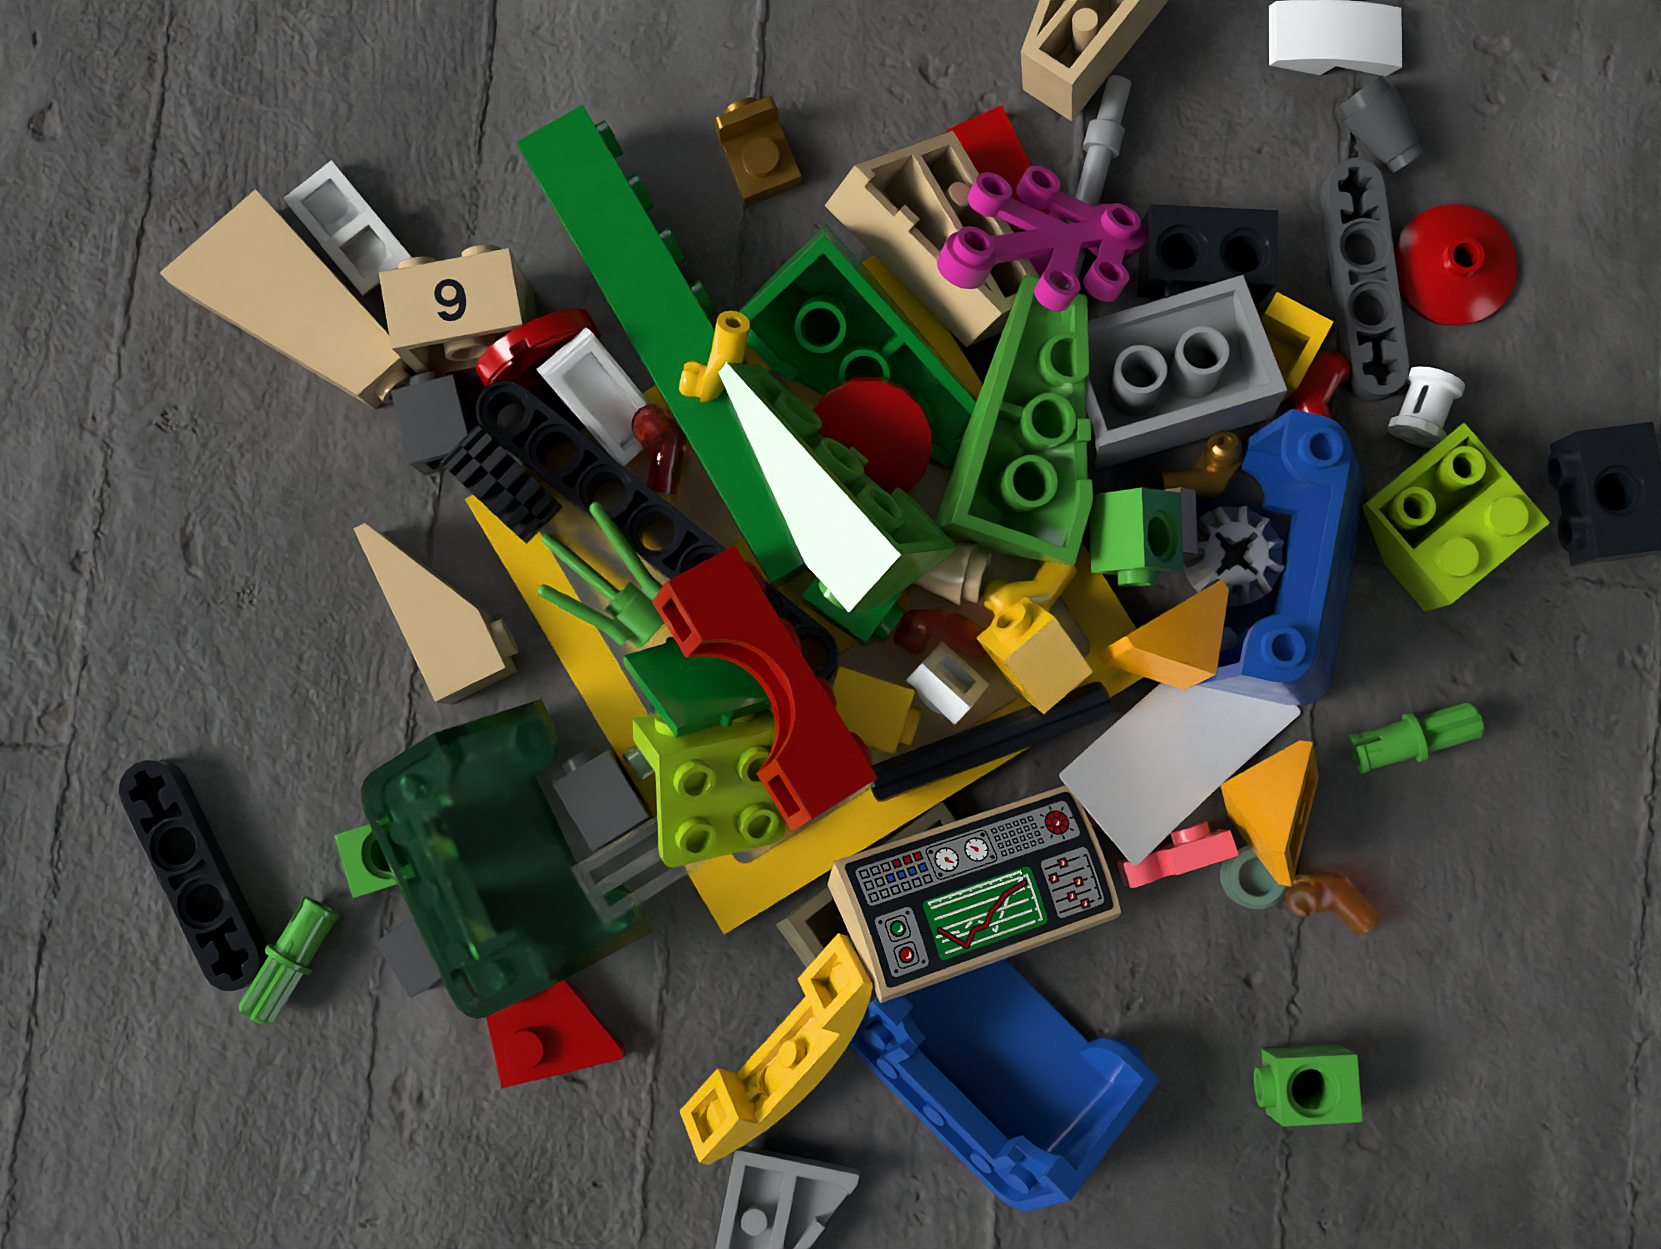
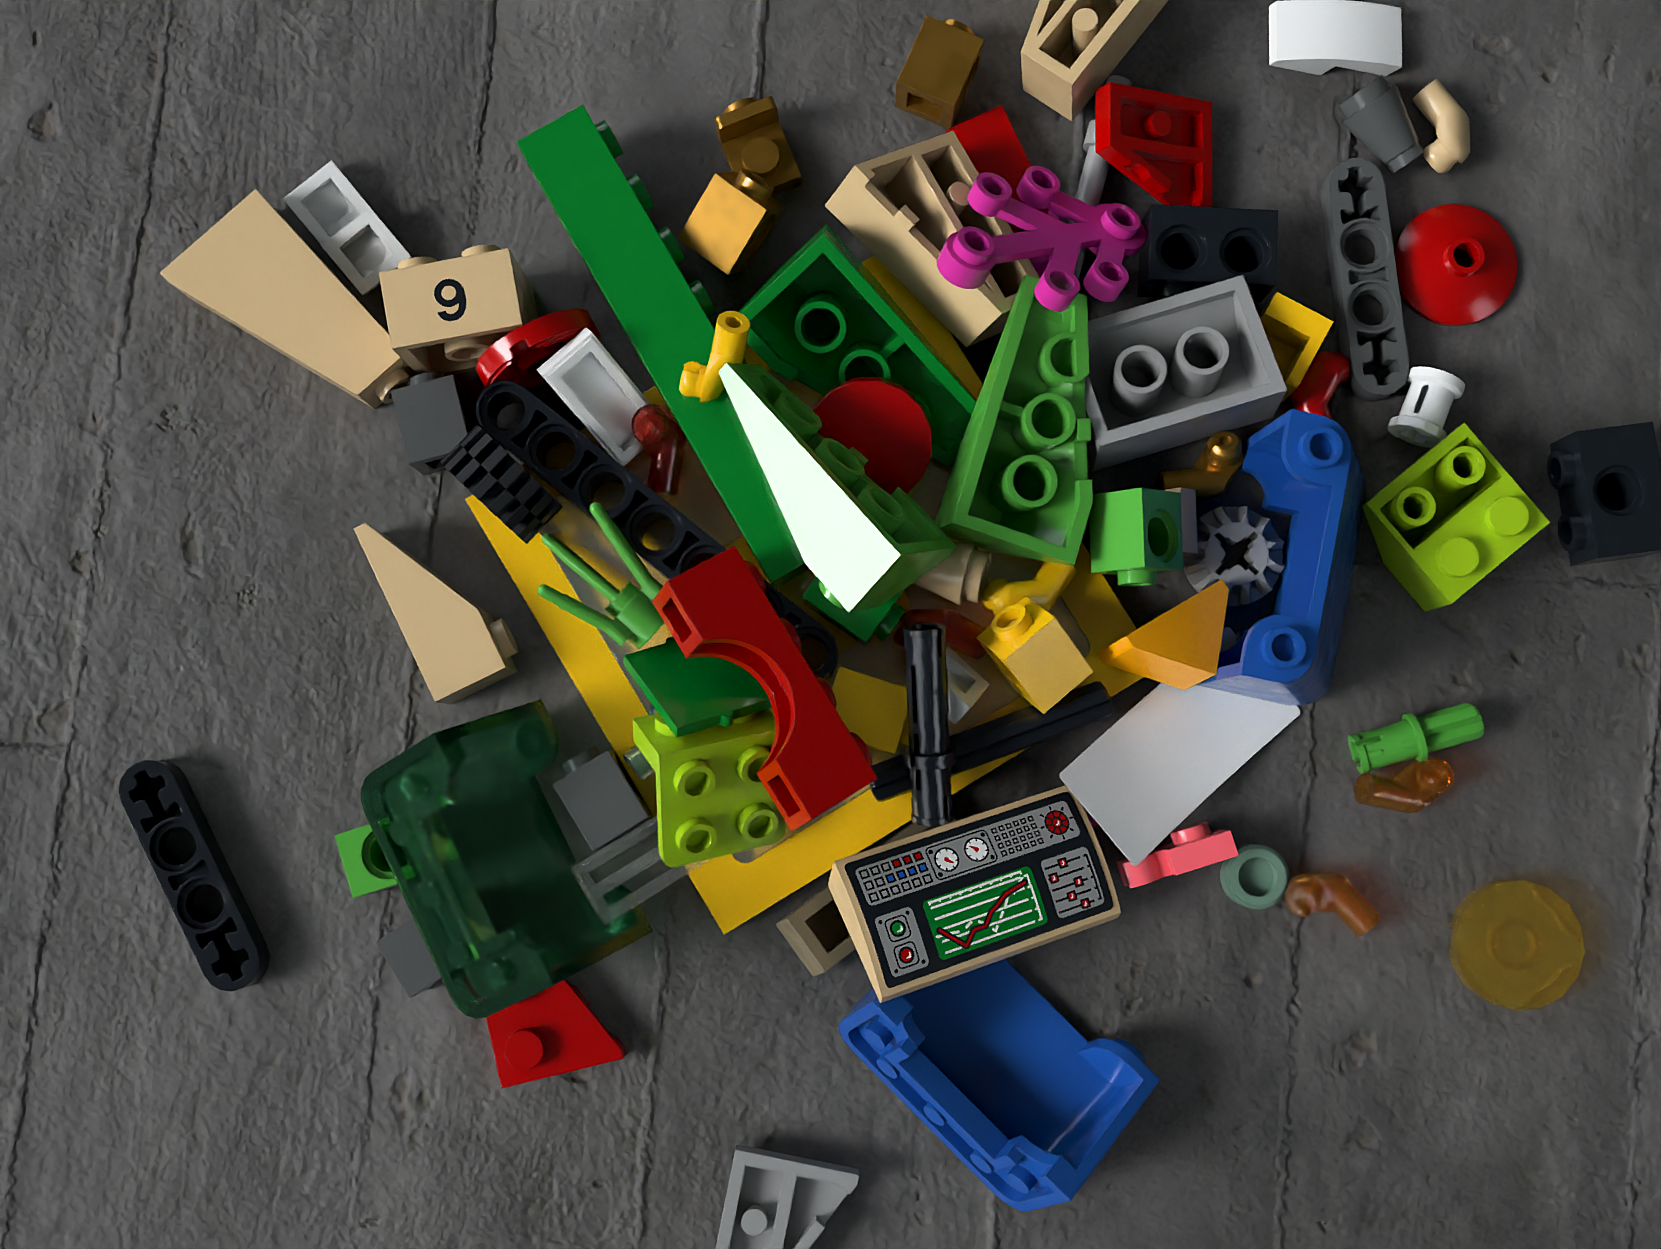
(288, 960): bright green axle -> none
(732, 220): none -> brick
(789, 1064): yellow slope -> none
(929, 737): none -> black pin
(939, 71): none -> pearl gold brick
(1157, 141): none -> red wing
(1273, 807): light orange slope -> none
(1336, 1092): bright green brick -> none
(1408, 789): none -> clear orange arm
(1451, 127): none -> tan arm
(1516, 944): none -> clear yellow tile

